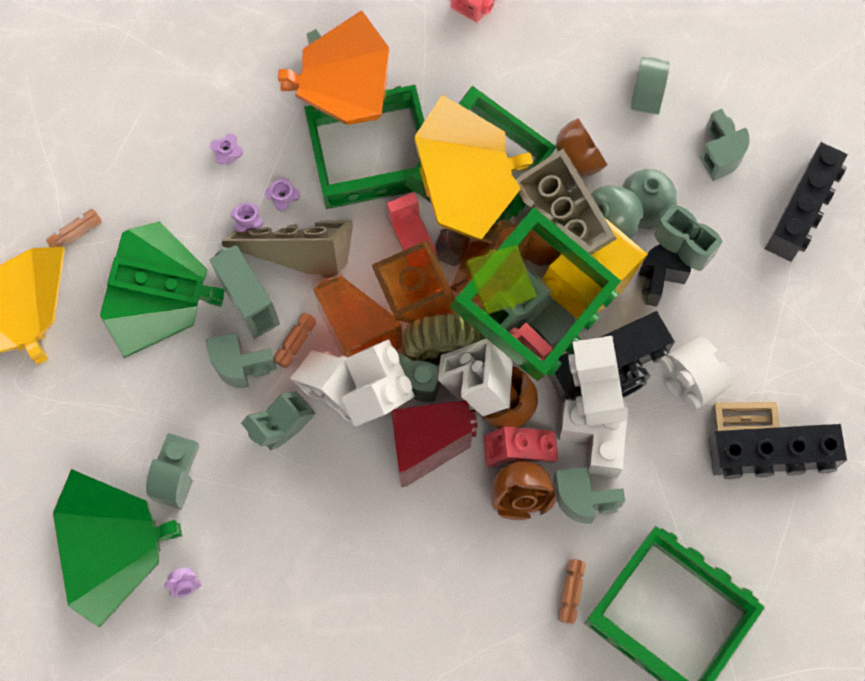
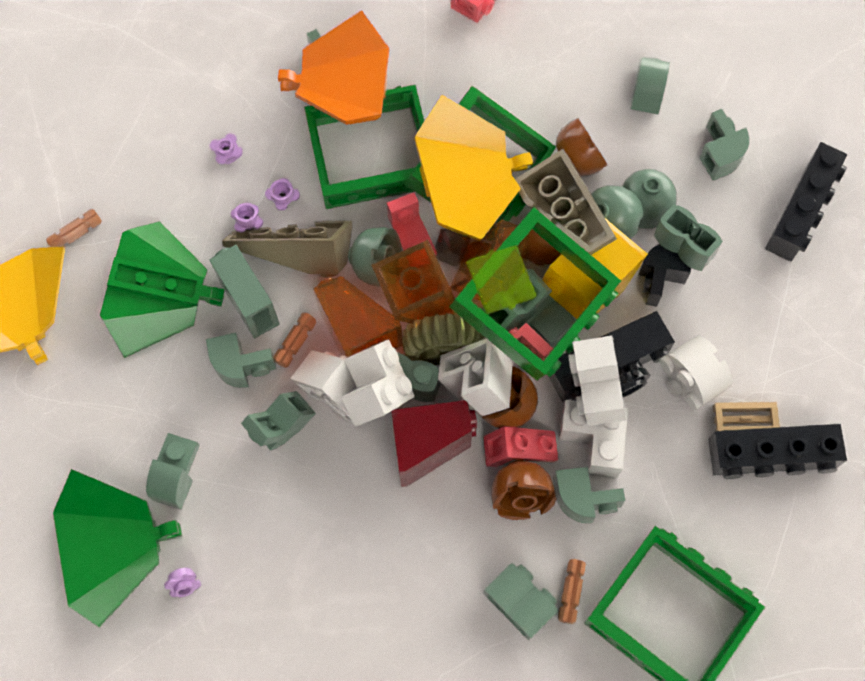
(371, 248): none -> sand green cylinder
(520, 600): none -> sand green brick

